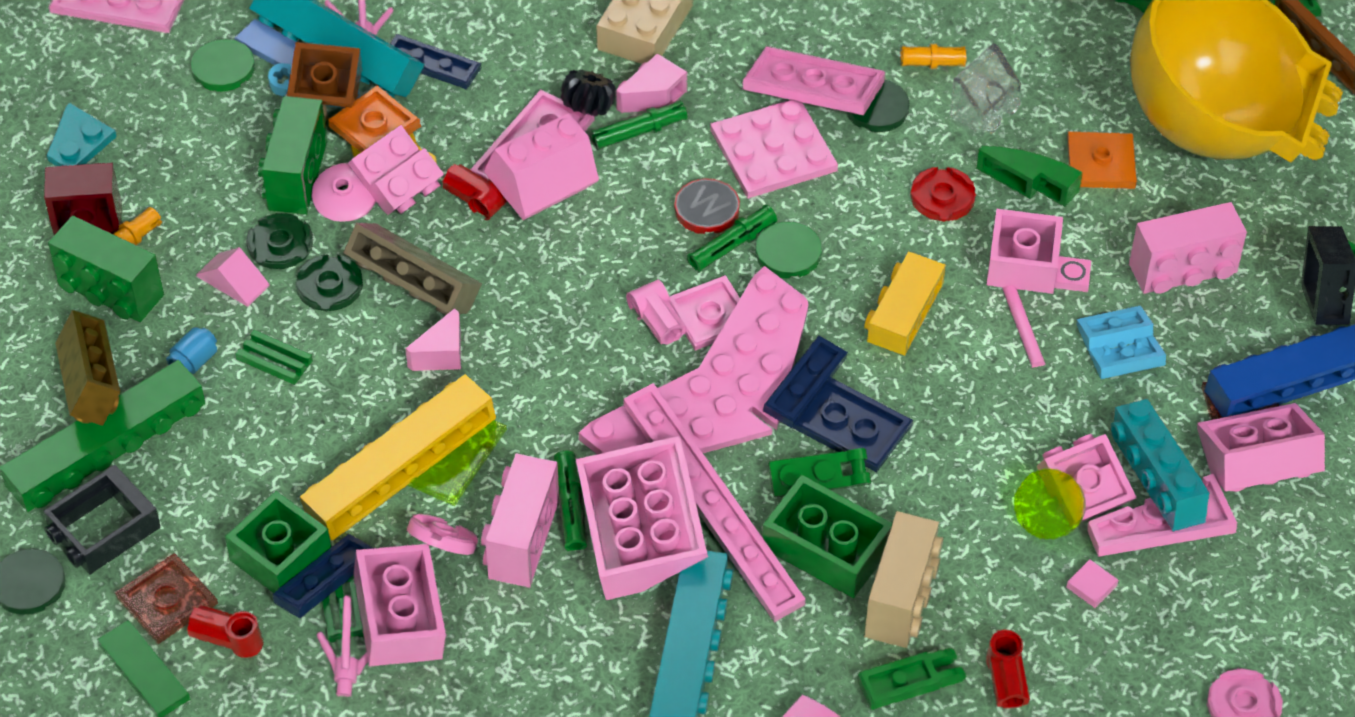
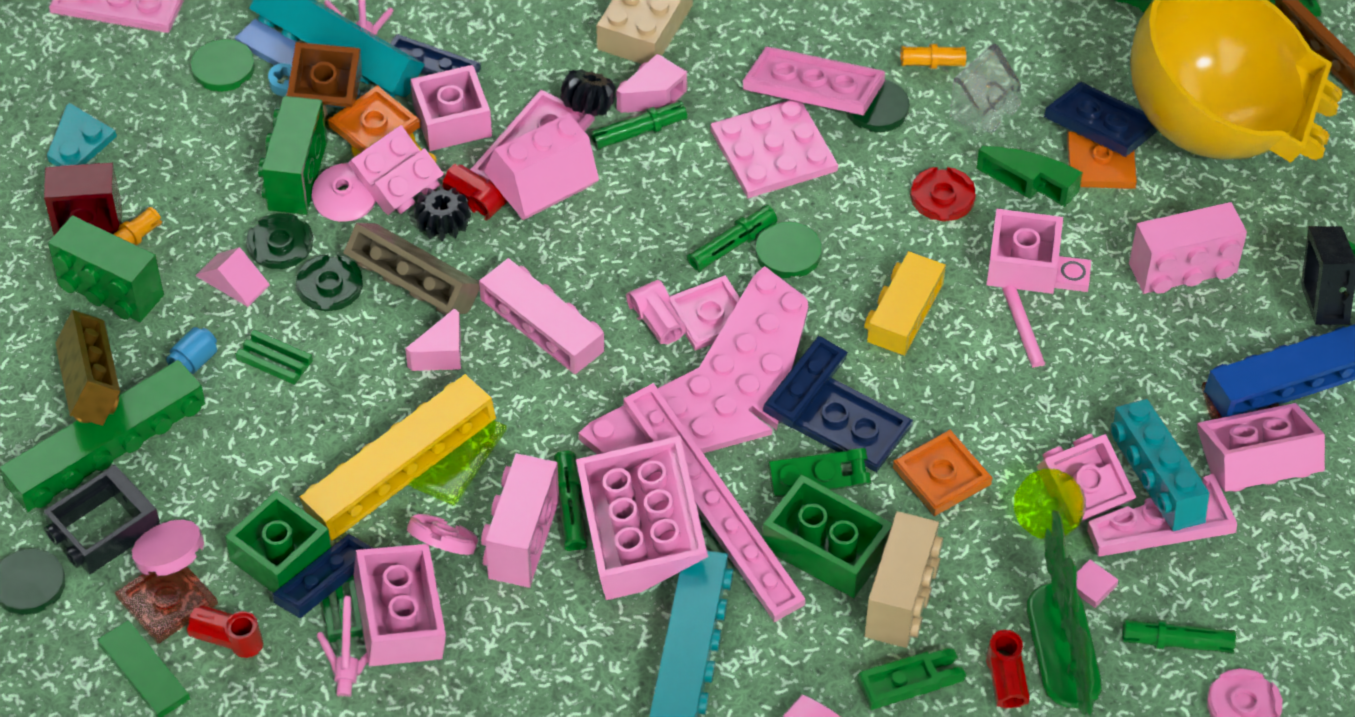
(167, 547): none -> bright pink tile
(442, 213): none -> black gear
(451, 107): none -> bright pink brick
(542, 315): none -> bright pink brick
(707, 206): tile -> none
(942, 472): none -> orange plate
(1062, 630): none -> green plant
(1101, 118): none -> dark blue tile
(1118, 330): medium azure slope -> none
(1179, 636): none -> green pin

